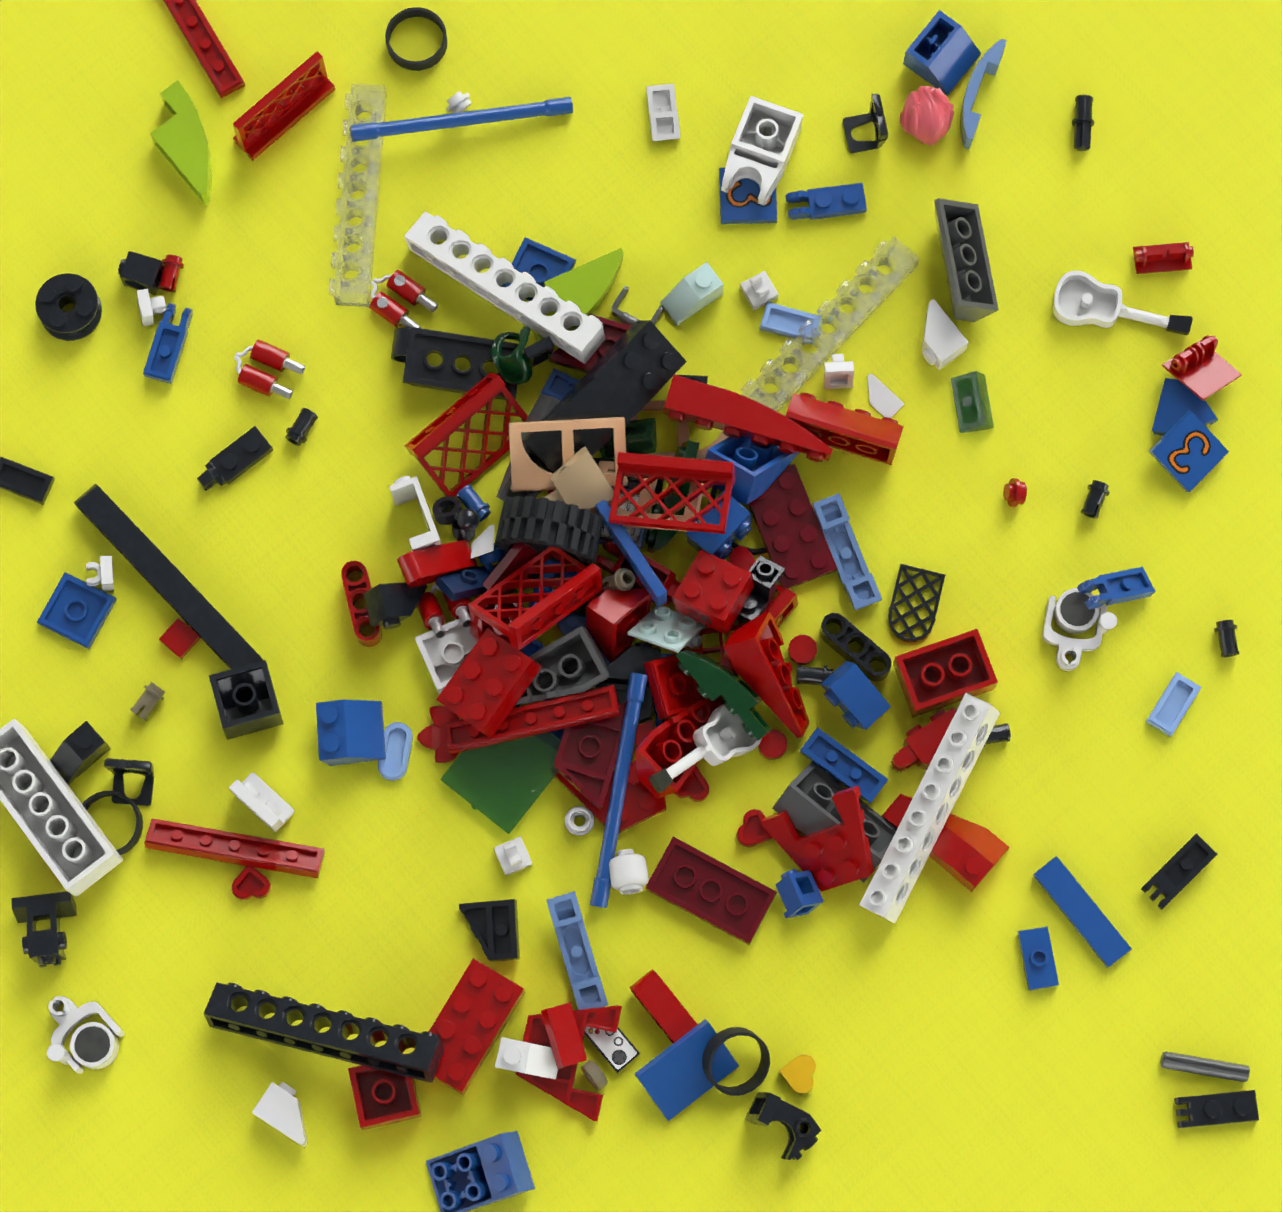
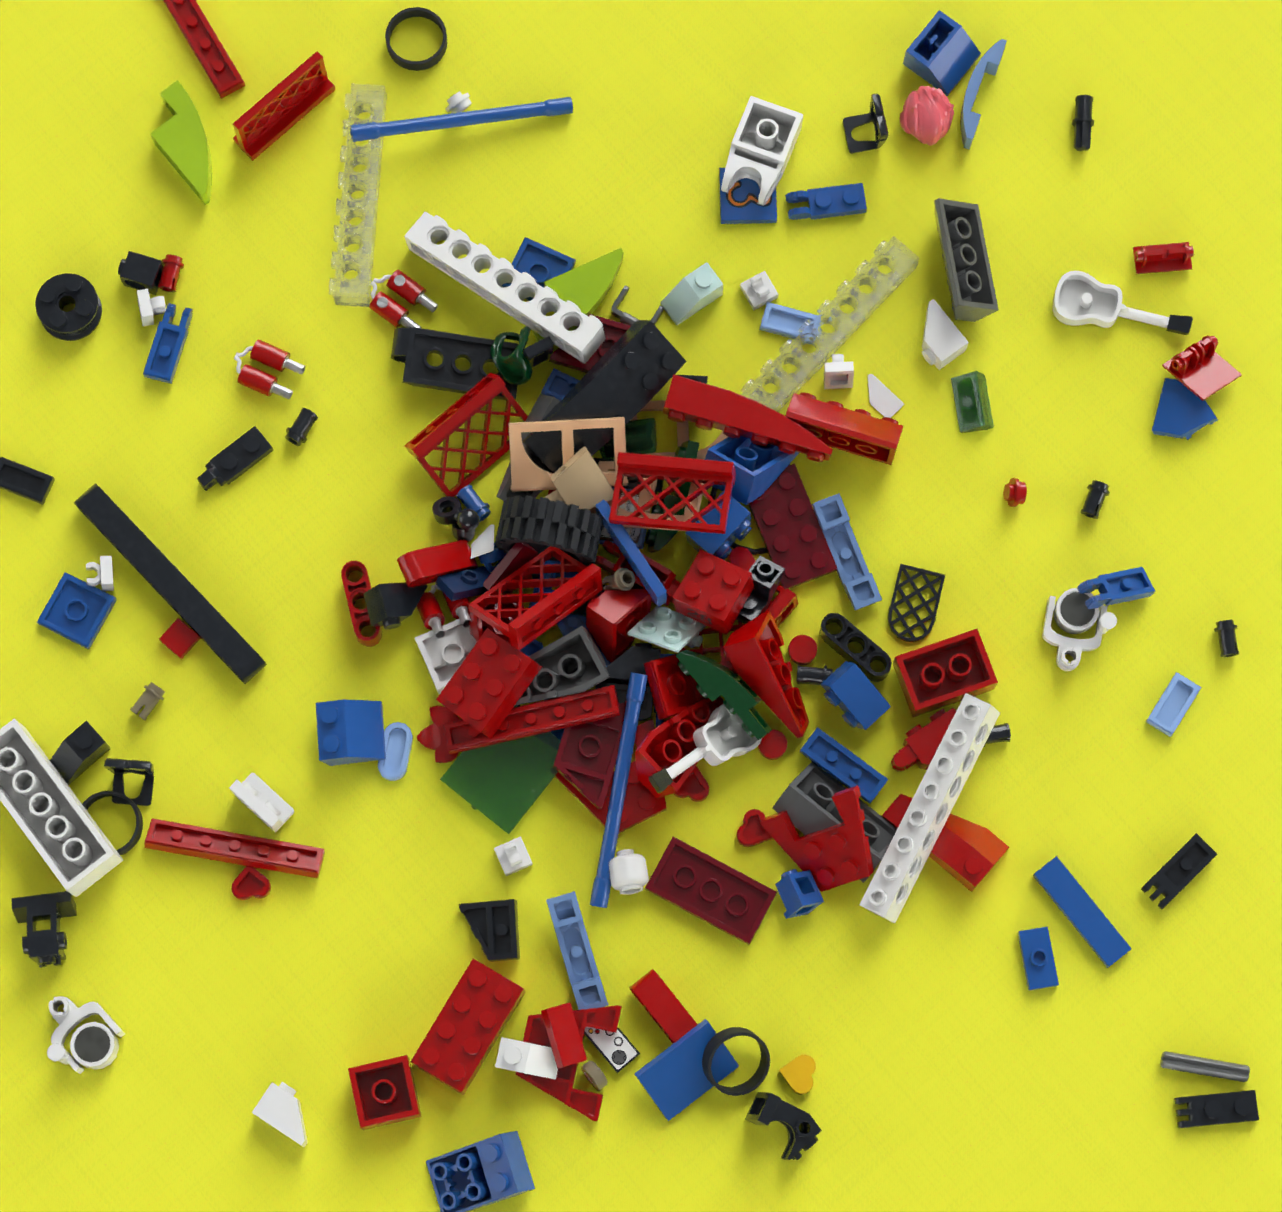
(246, 699): black slope -> none
(278, 1029): black brick -> none
(408, 489): white panel -> none
(579, 811): white plate -> none
(663, 112): white slope -> none
(1188, 451): blue tile -> none

